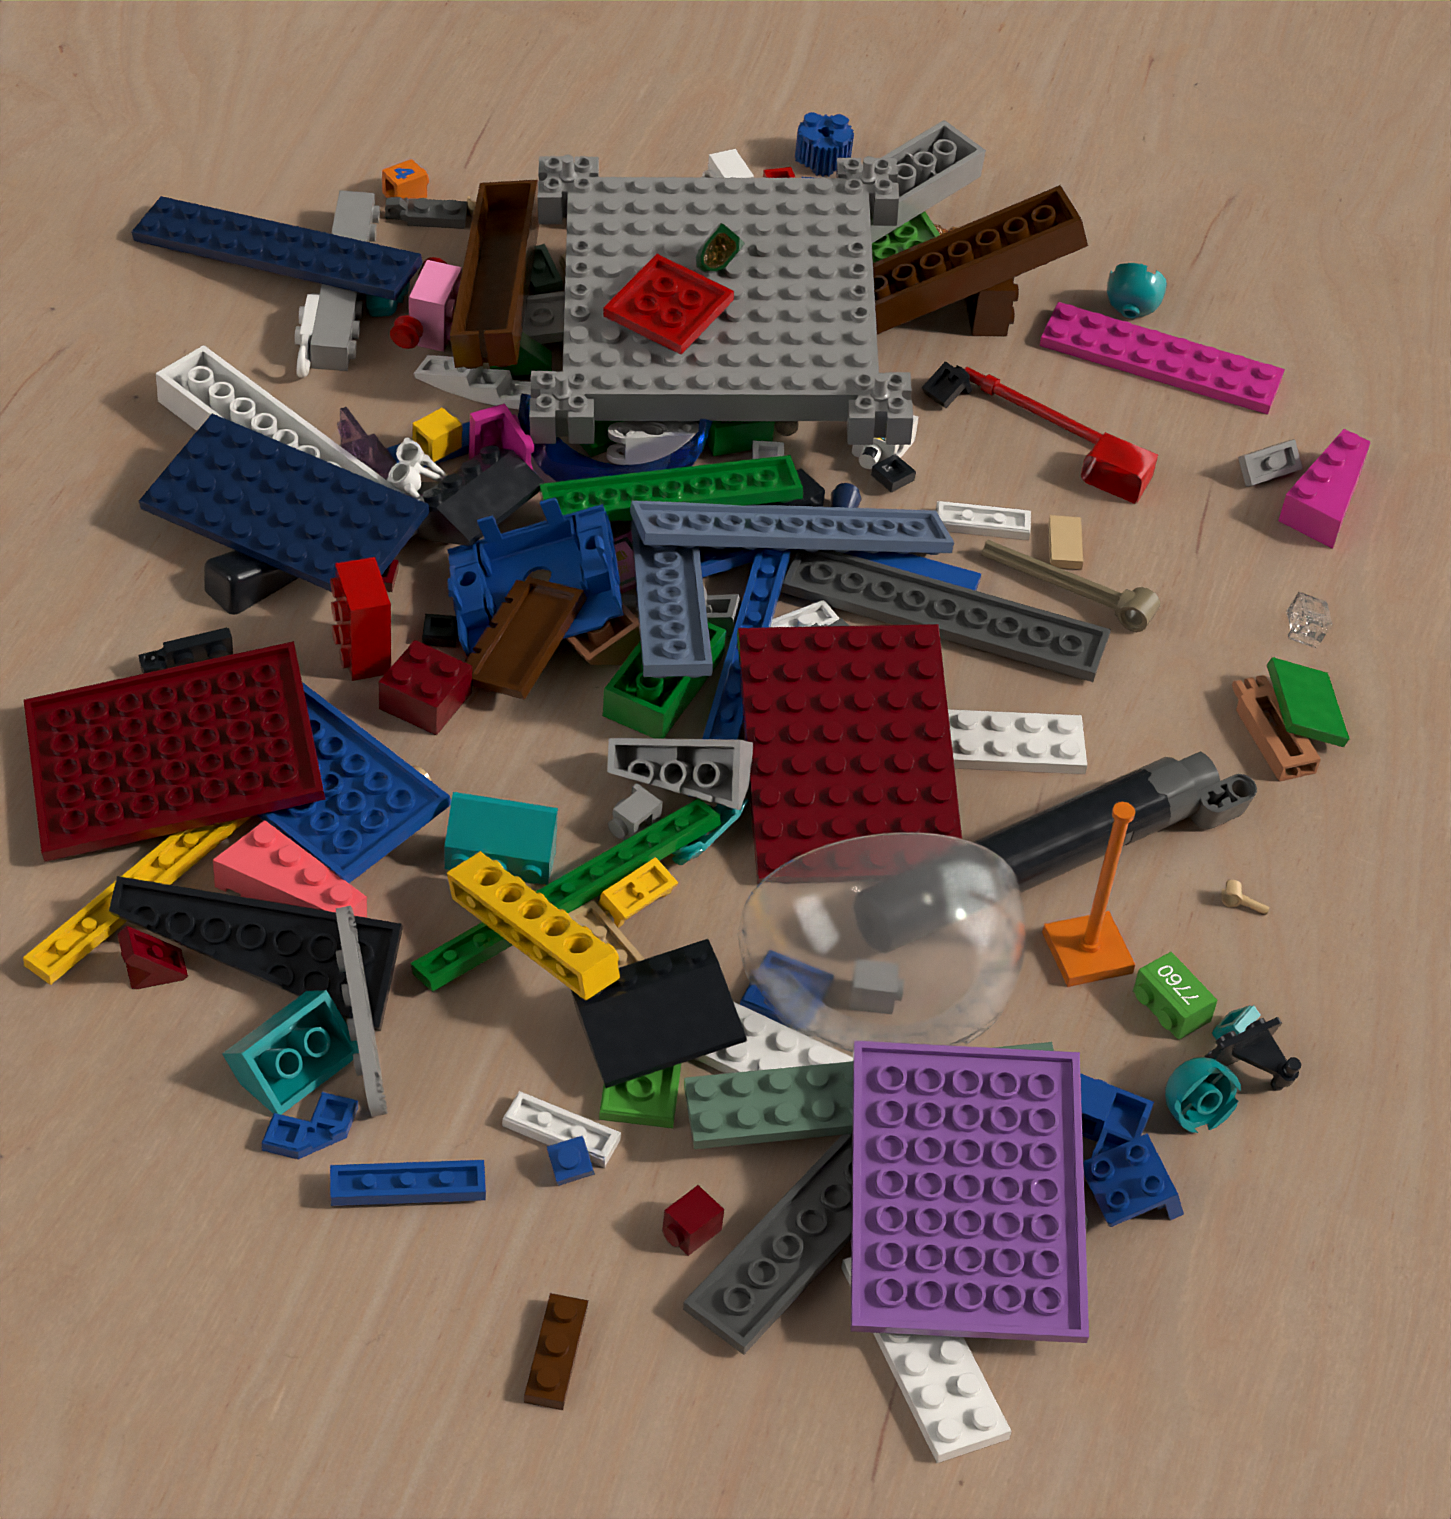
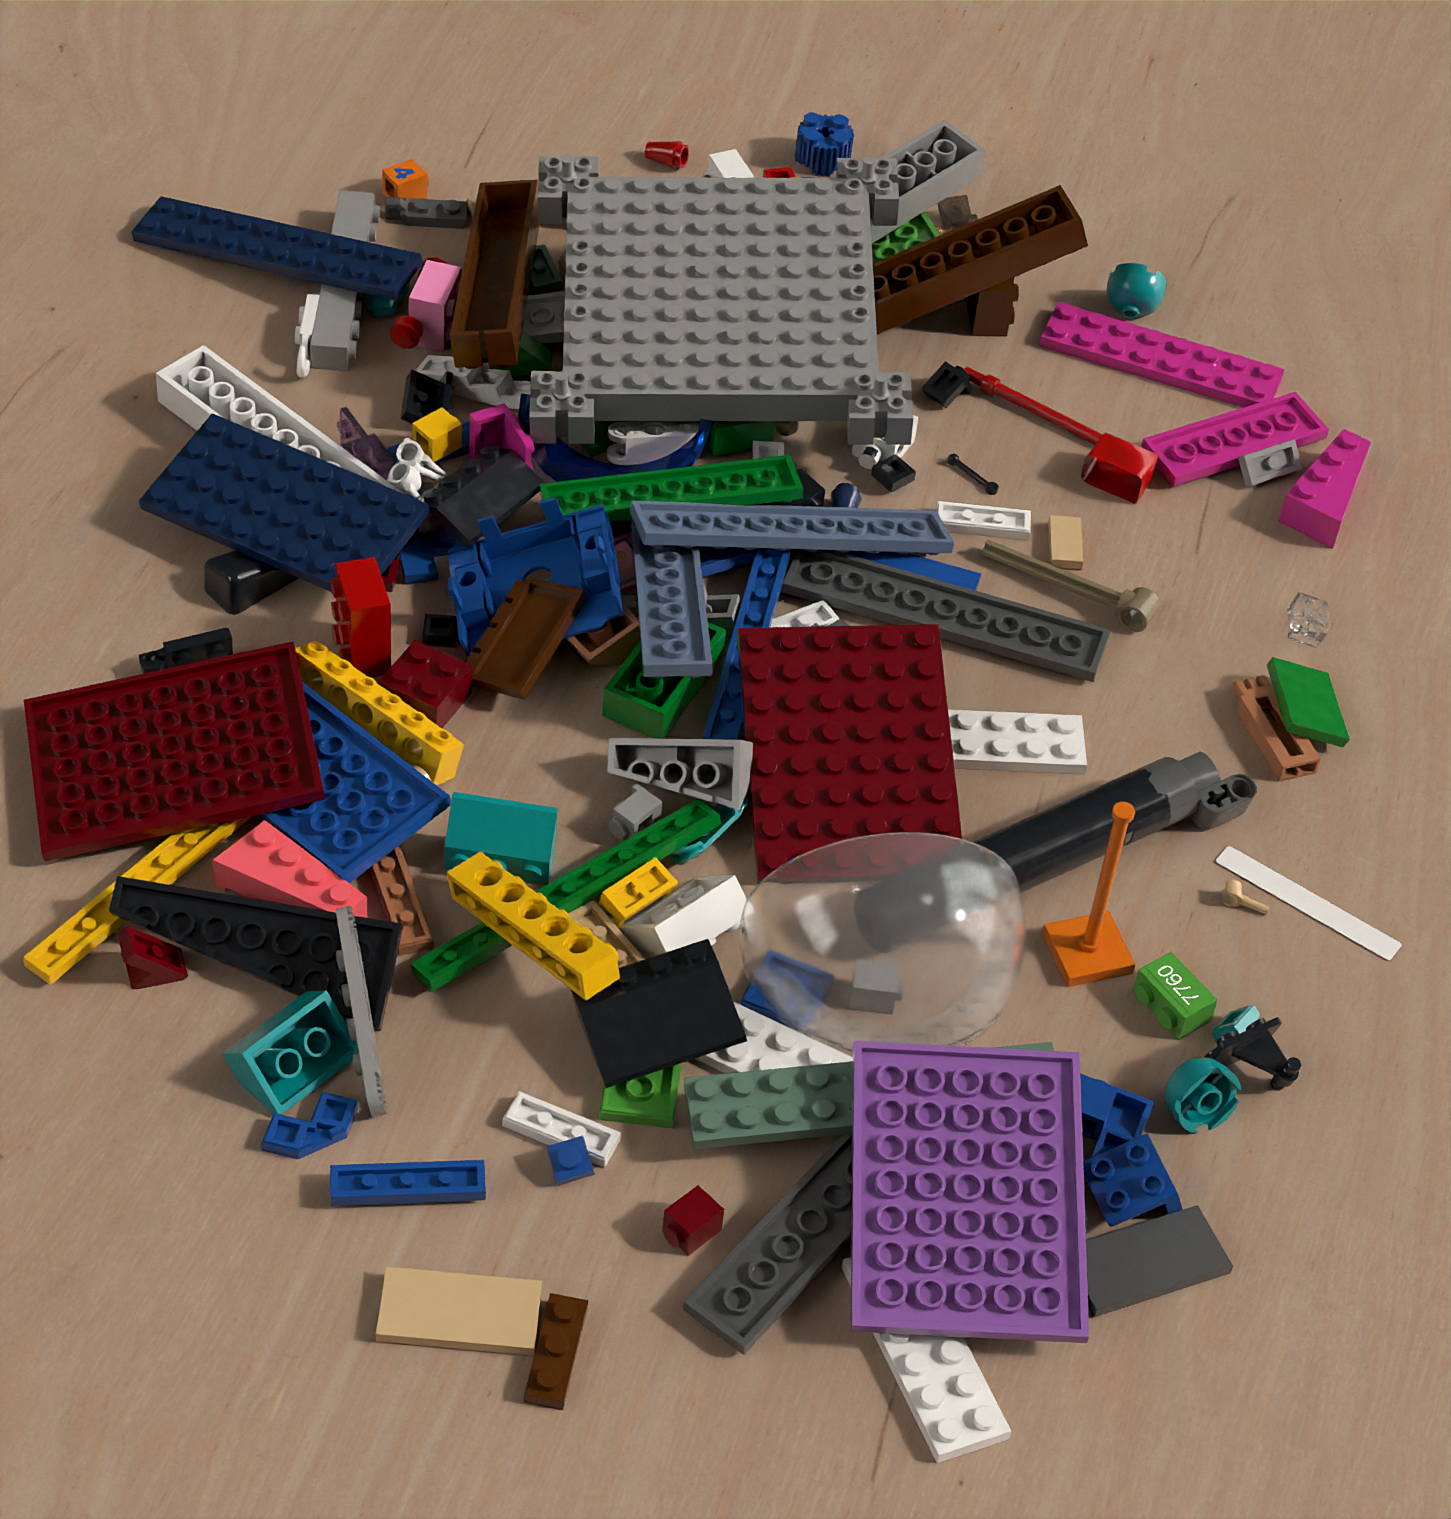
(380, 712): none -> yellow brick
(401, 902): none -> nougat tile
(418, 559): none -> blue tile
(425, 395): none -> black bracket
(459, 1311): none -> tan tile
(668, 304): red plate -> none
(669, 153): none -> red cone
(688, 916): none -> white slope
(718, 250): rock -> none
(955, 212): none -> clear smoke bracket
(991, 487): none -> black hinge
(1152, 1260): none -> dark grey tile
(1219, 440): none -> dark pink plate
(1309, 903): none -> white sticker

